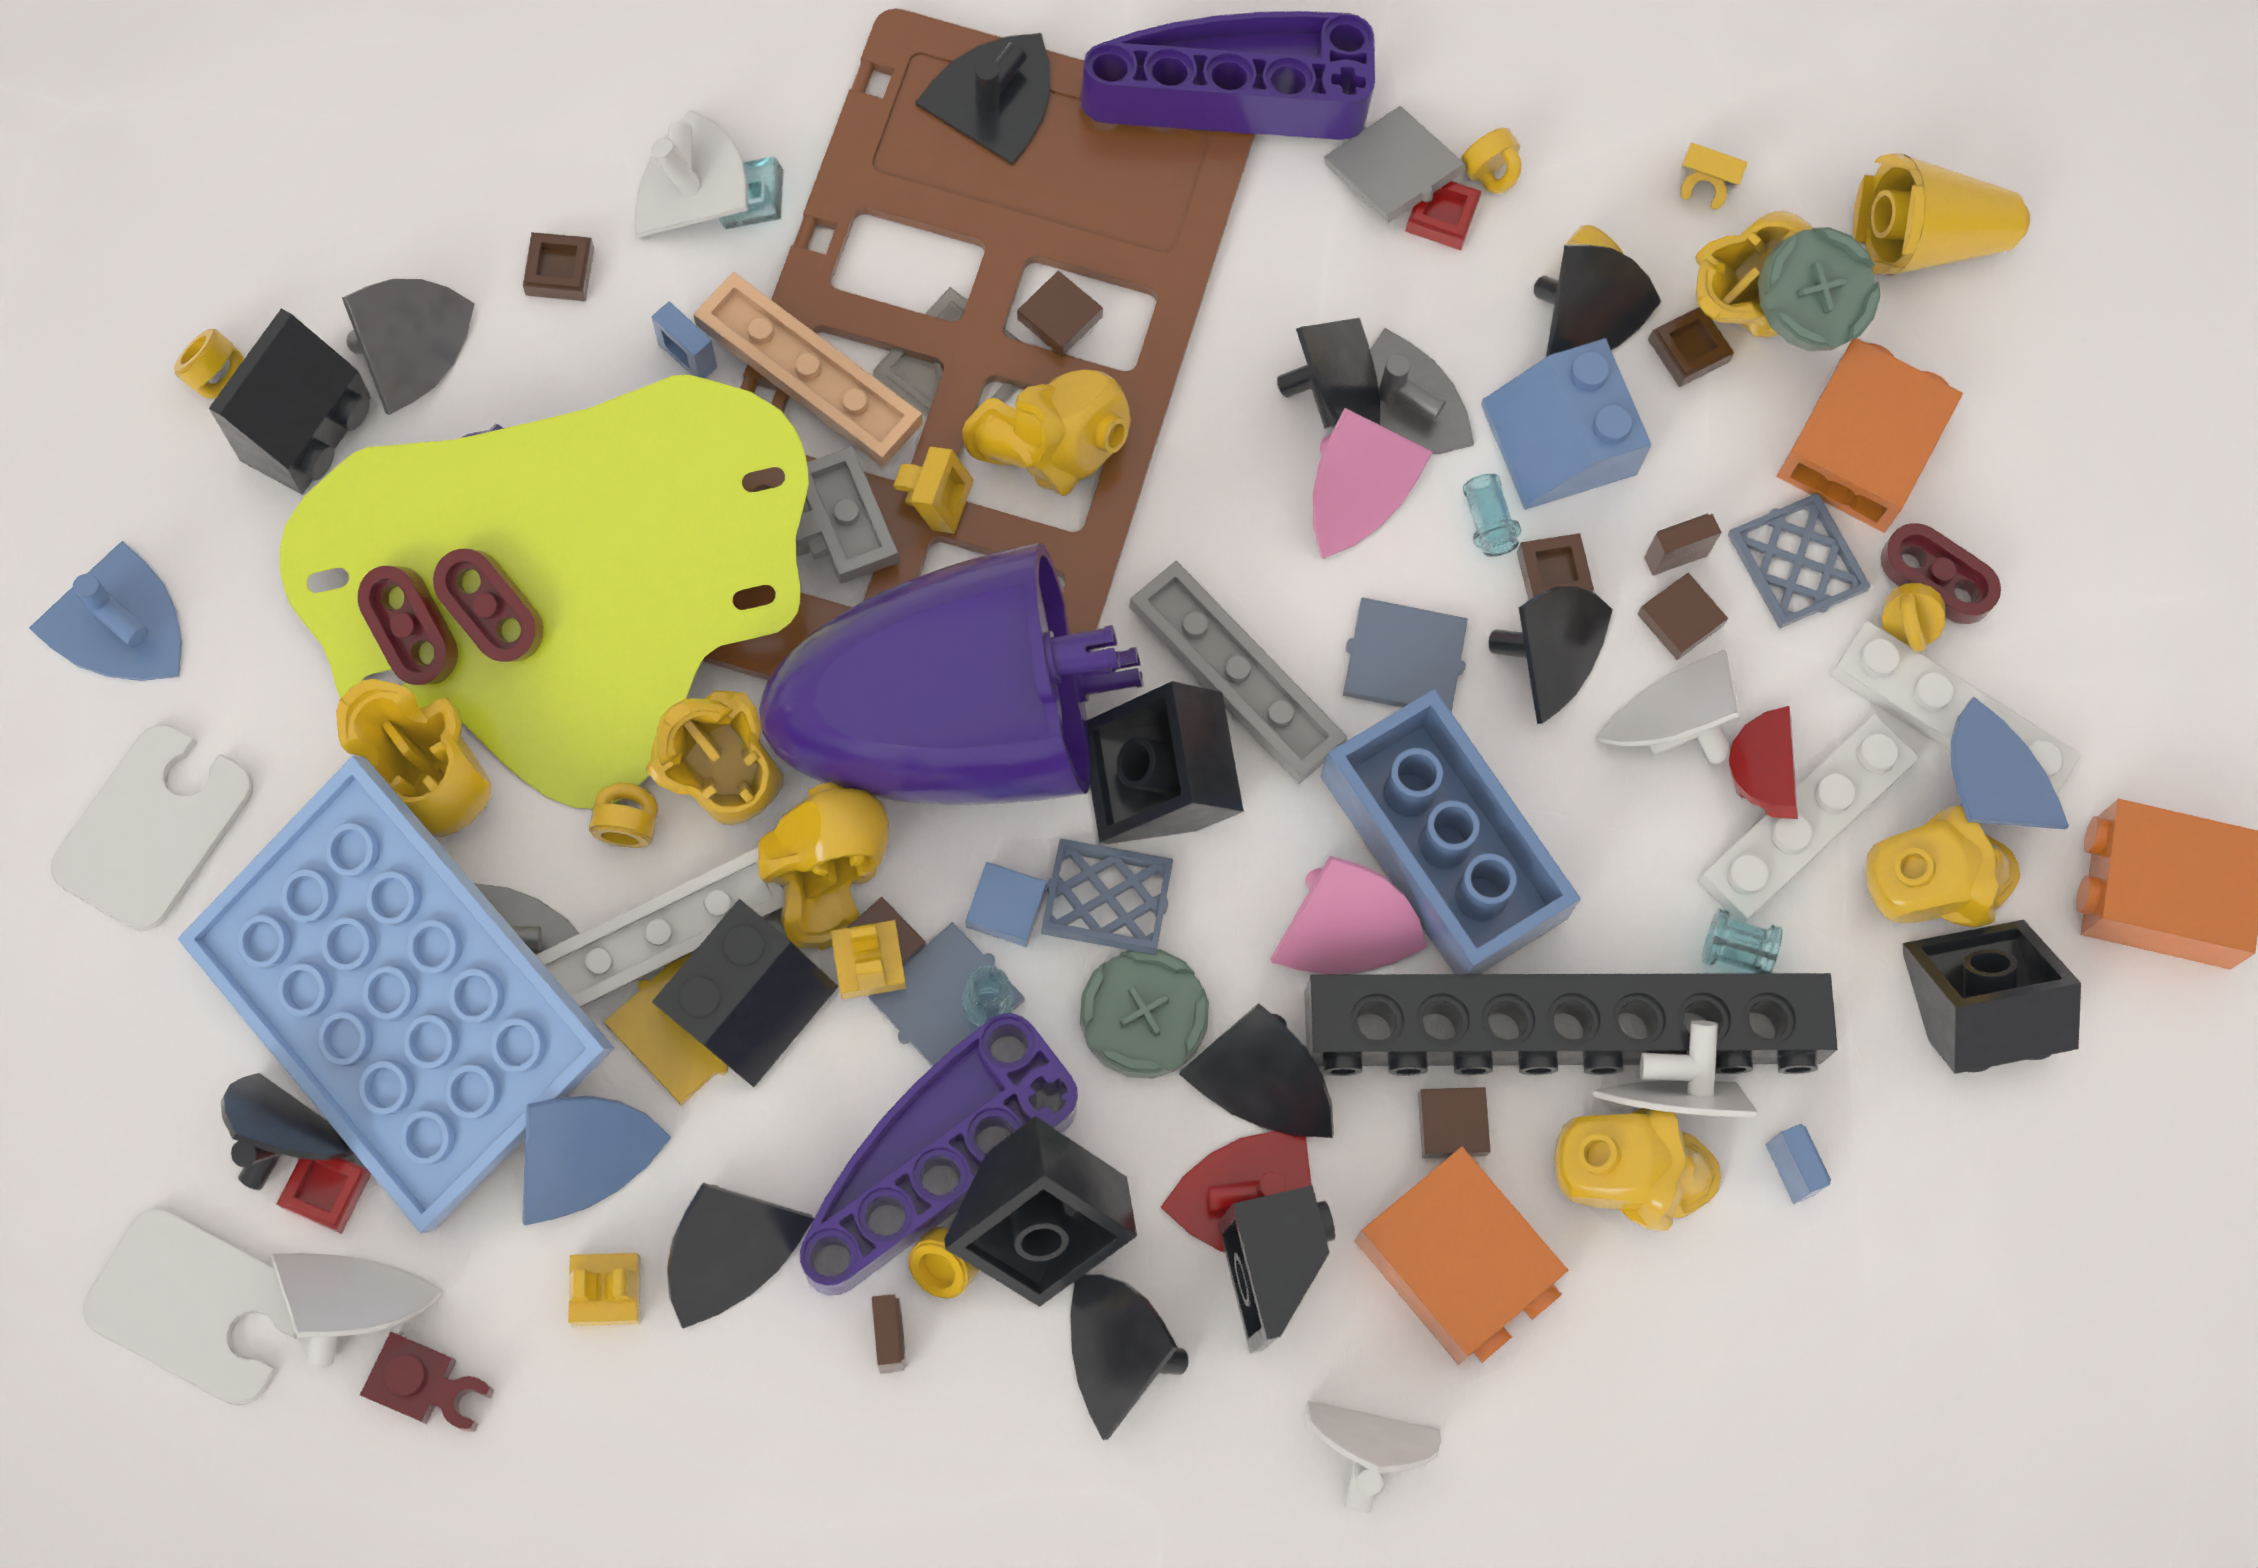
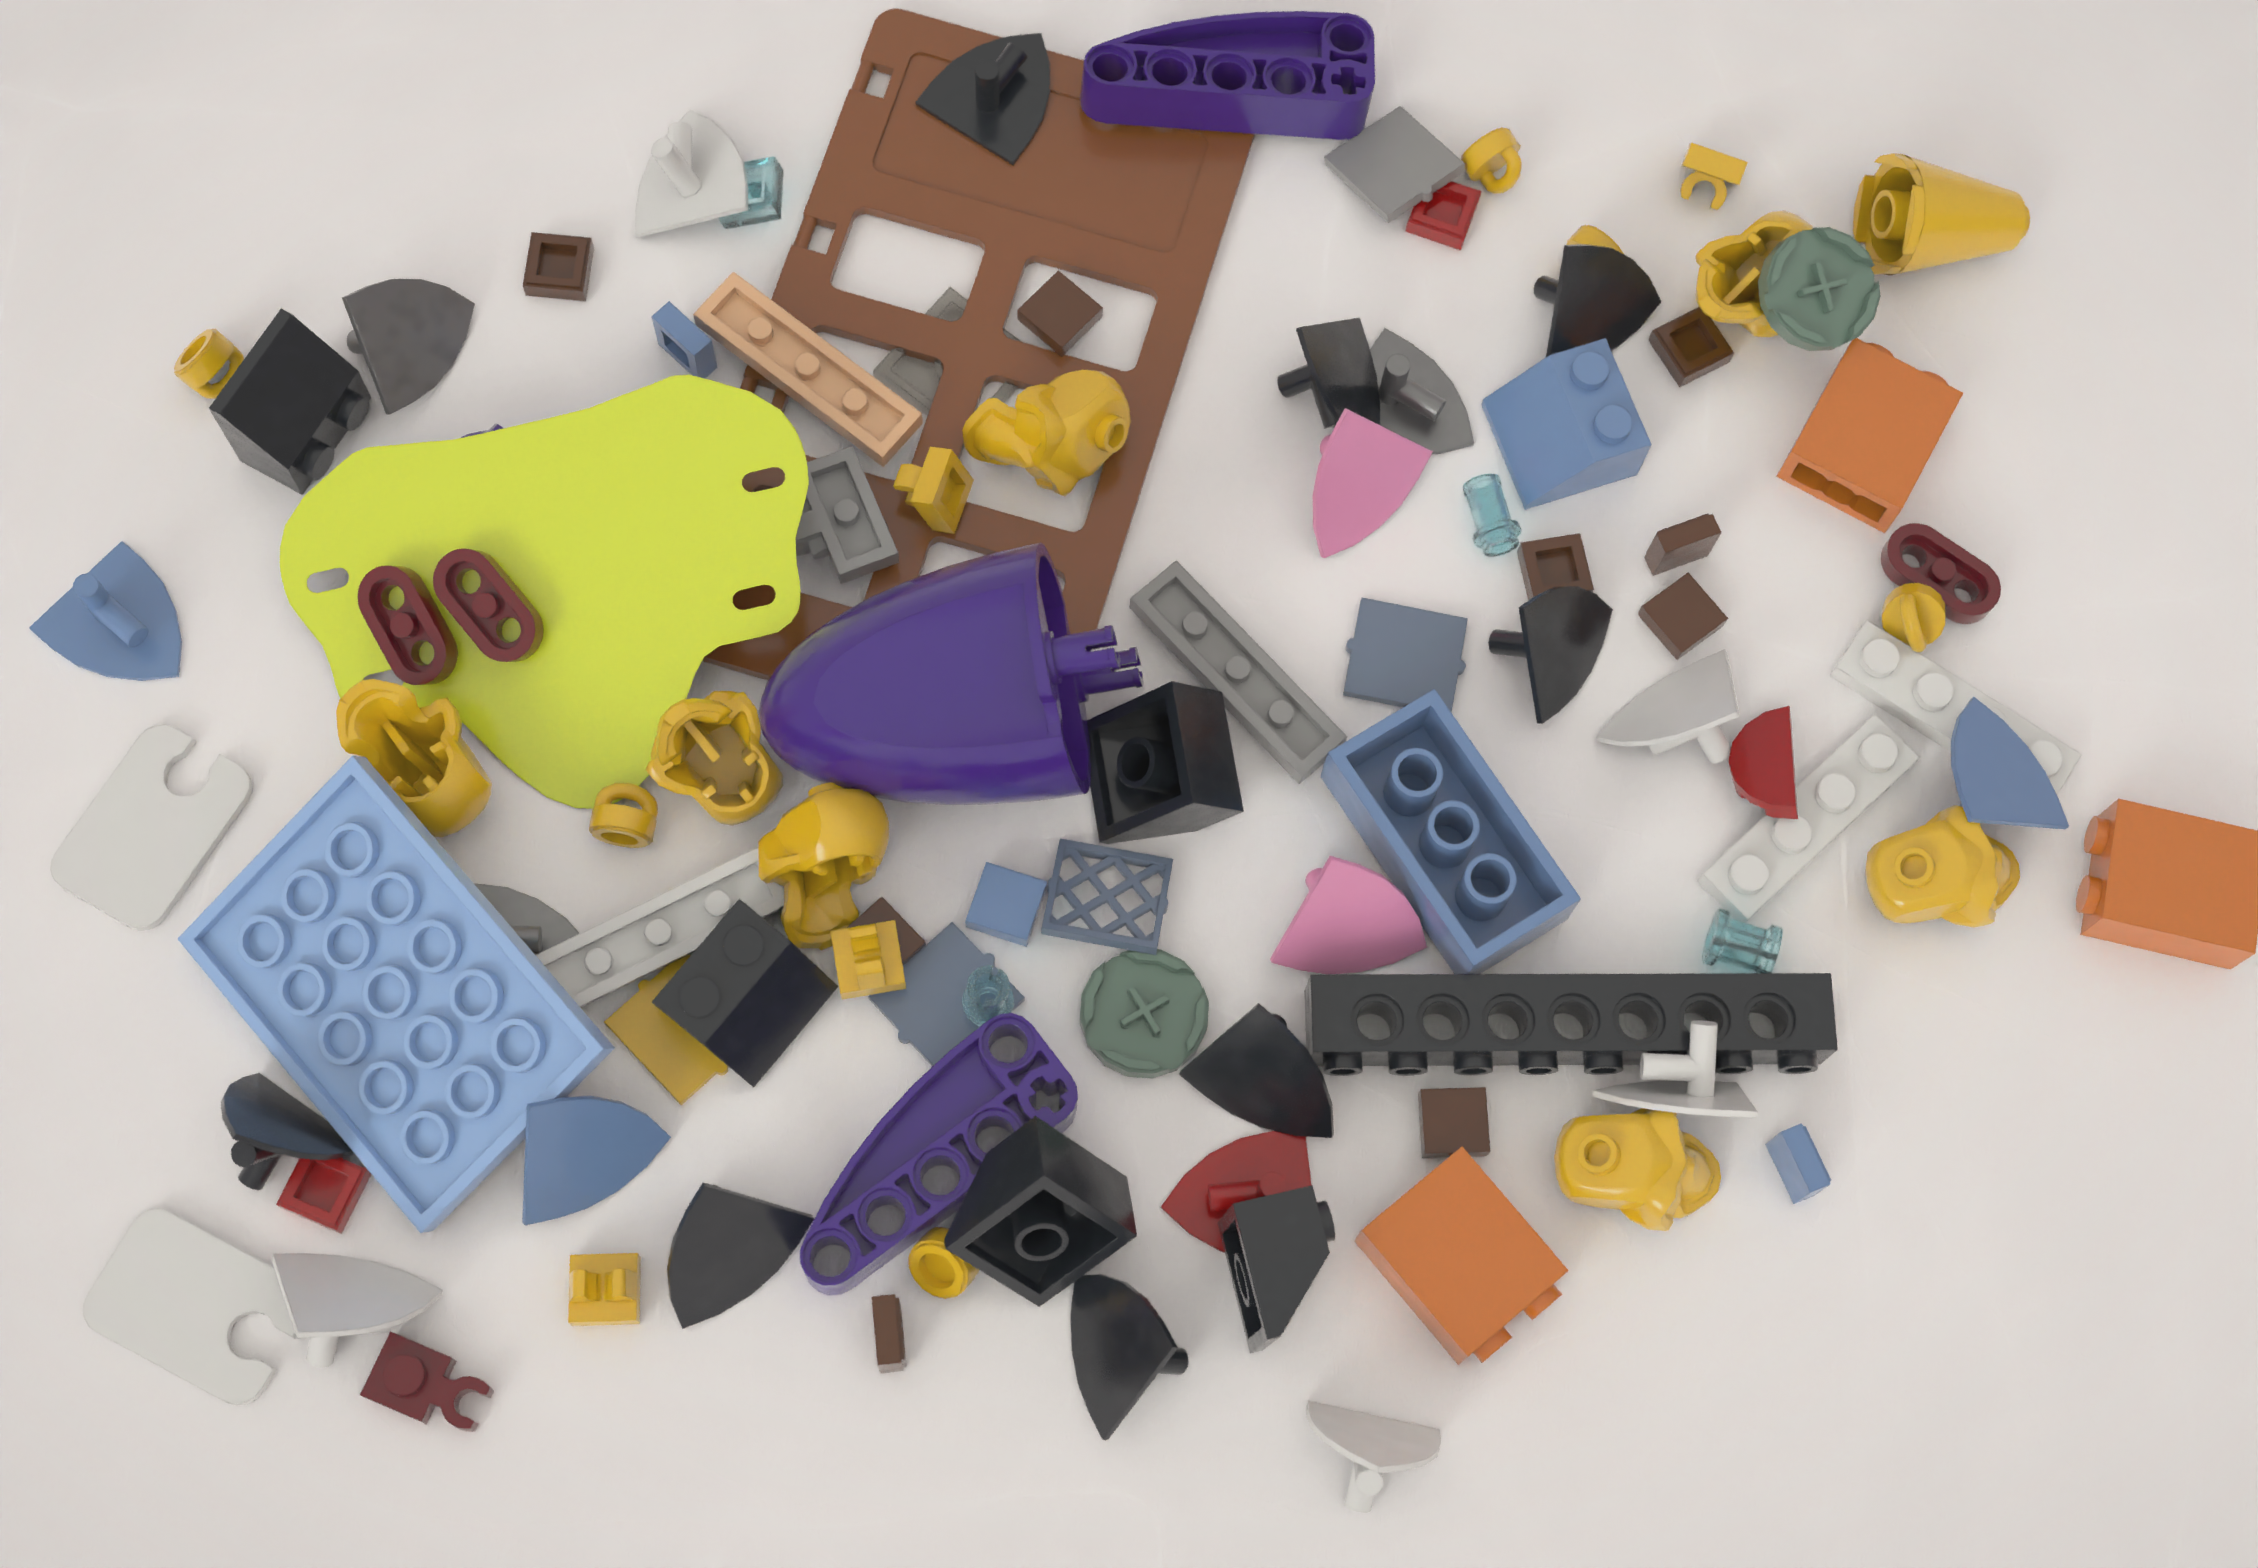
(1835, 541): sand blue window -> none
(1993, 996): black slope -> none

